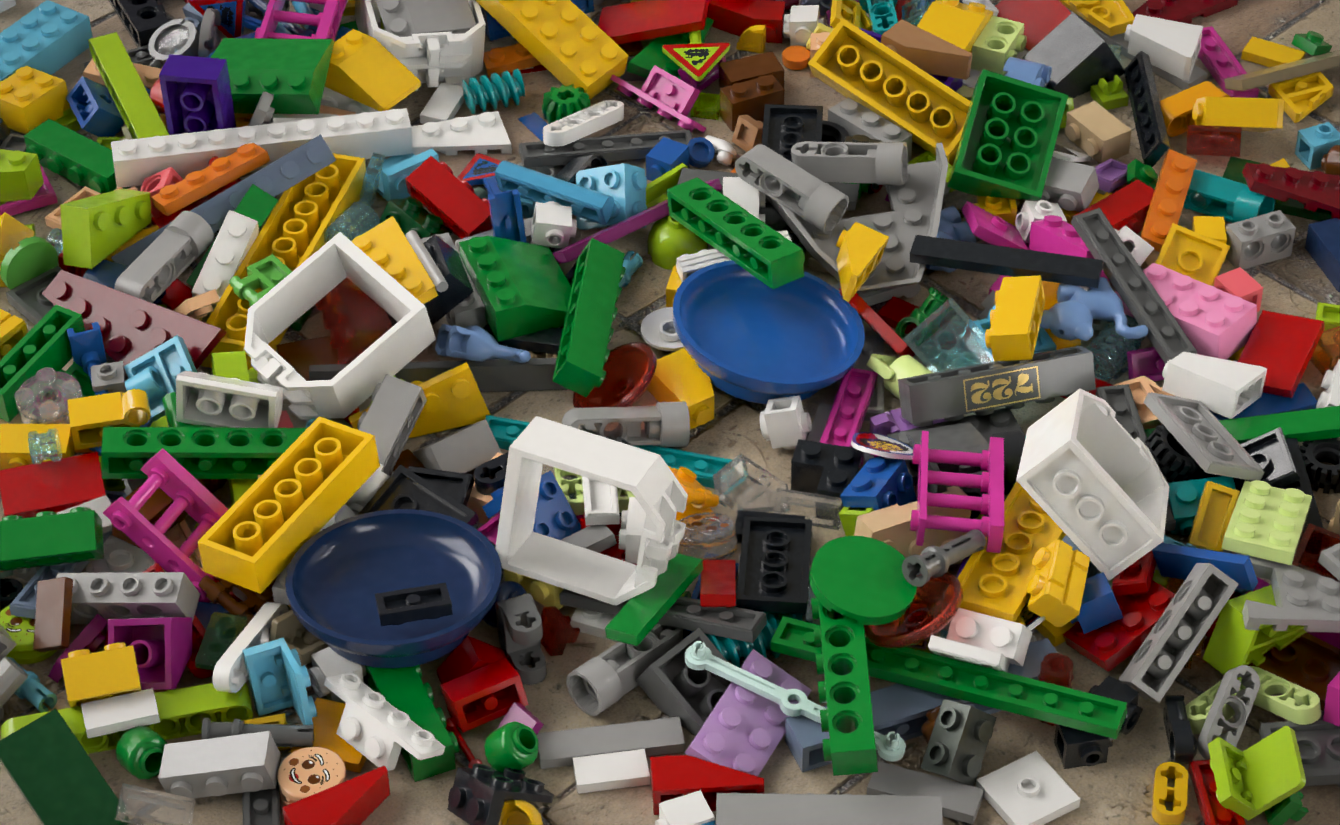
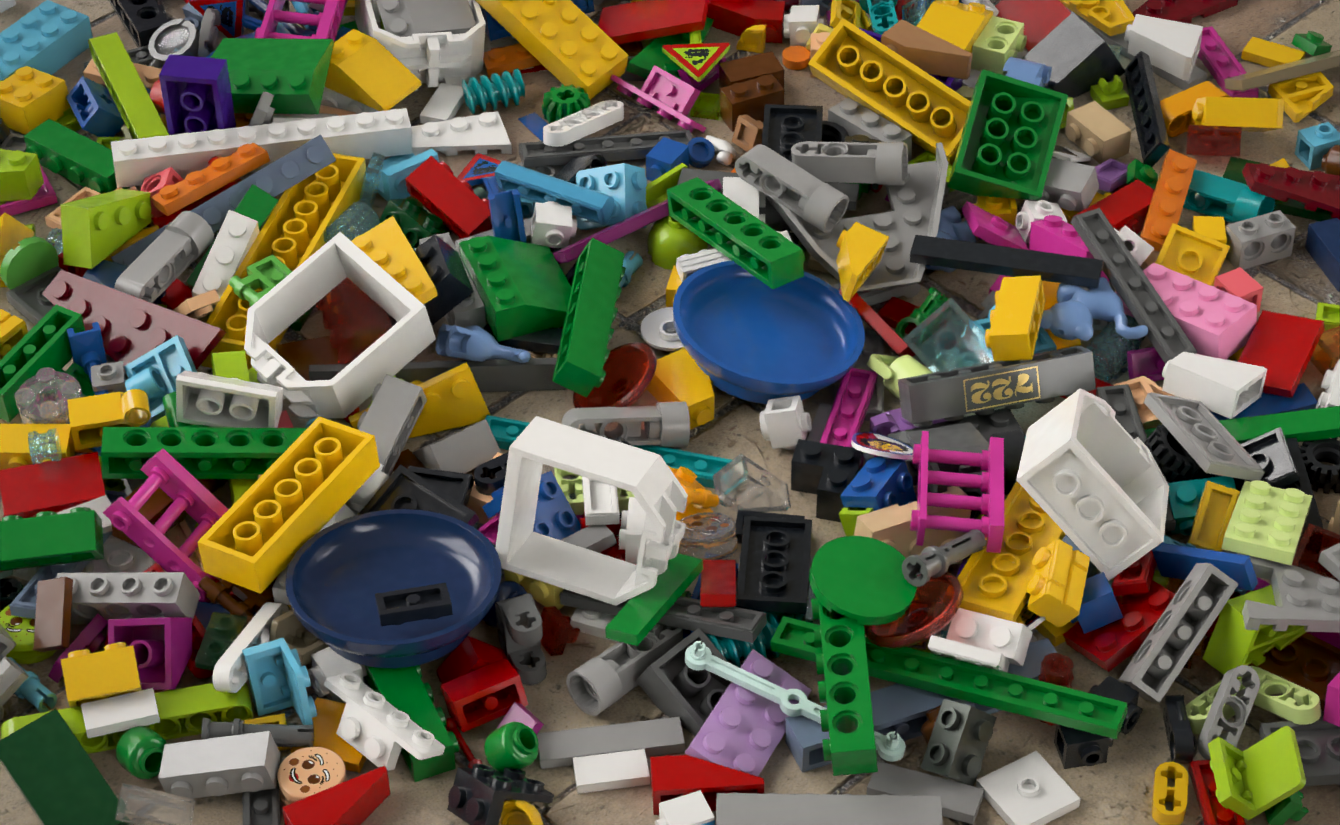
(427, 261): light grey bar -> none
(819, 508): clear tile -> none

